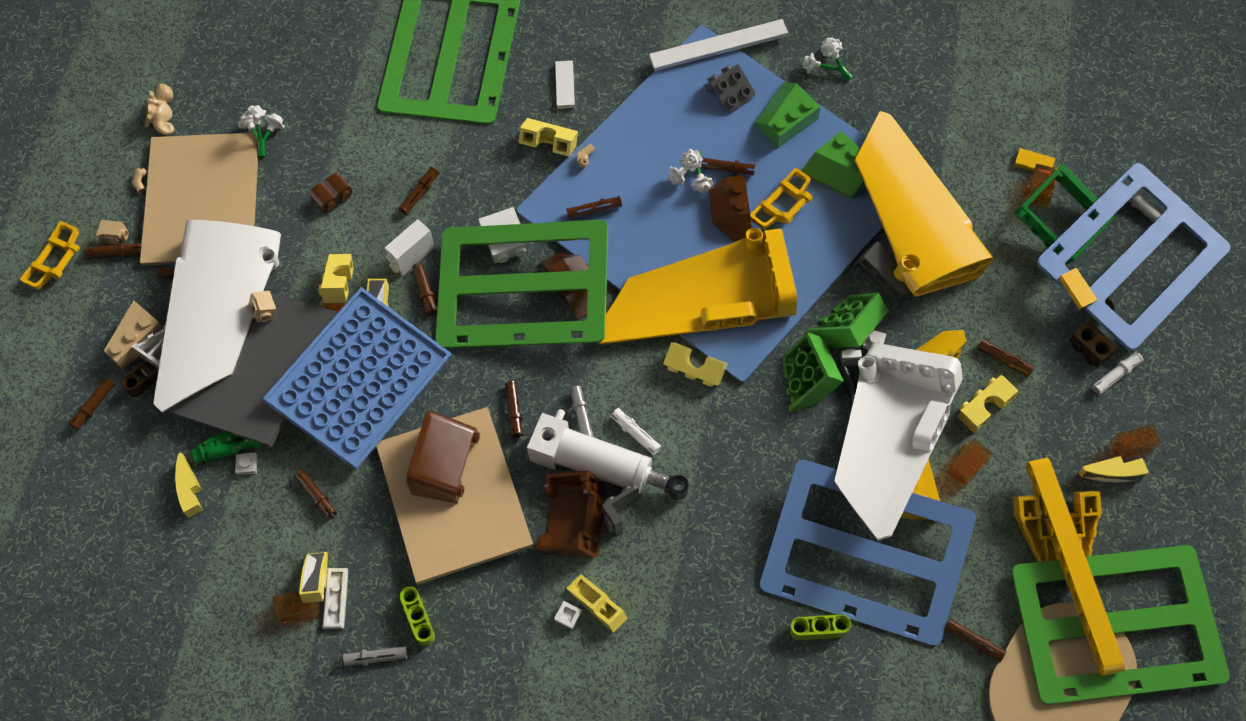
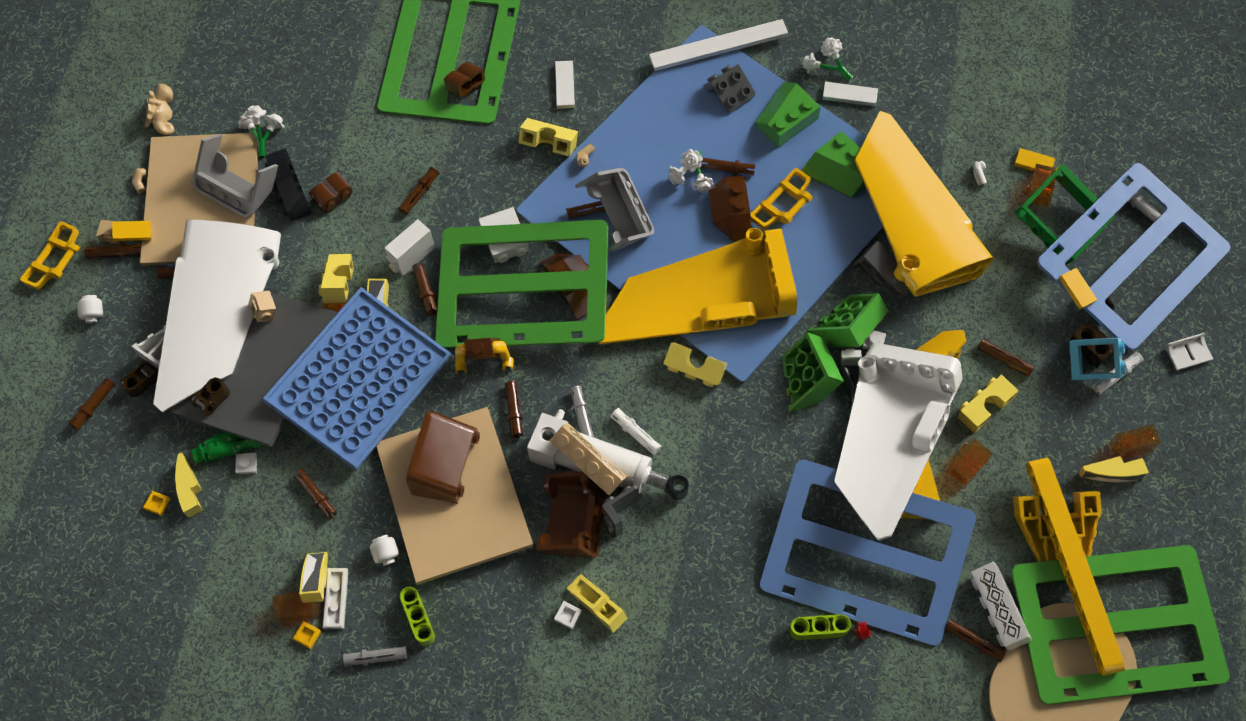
(89, 308): none -> white head
(131, 230): none -> yellow tile
(132, 329): tan wedge -> none
(156, 503): none -> yellow tile
(211, 396): none -> dark brown piece
(224, 187): none -> light grey windscreen
(288, 185): none -> black wedge
(307, 635): none -> yellow tile
(384, 550): none -> white head
(464, 79): none -> reddish brown brick
(482, 349): none -> torso
(588, 458): none -> tan brick
(621, 205): none -> light grey windscreen
(850, 94): none -> white tile
(862, 631): none -> red plate
(978, 168): none -> white arm
(1001, 606): none -> white brick
(1076, 358): none -> medium azure window
(1196, 347): none -> white piece

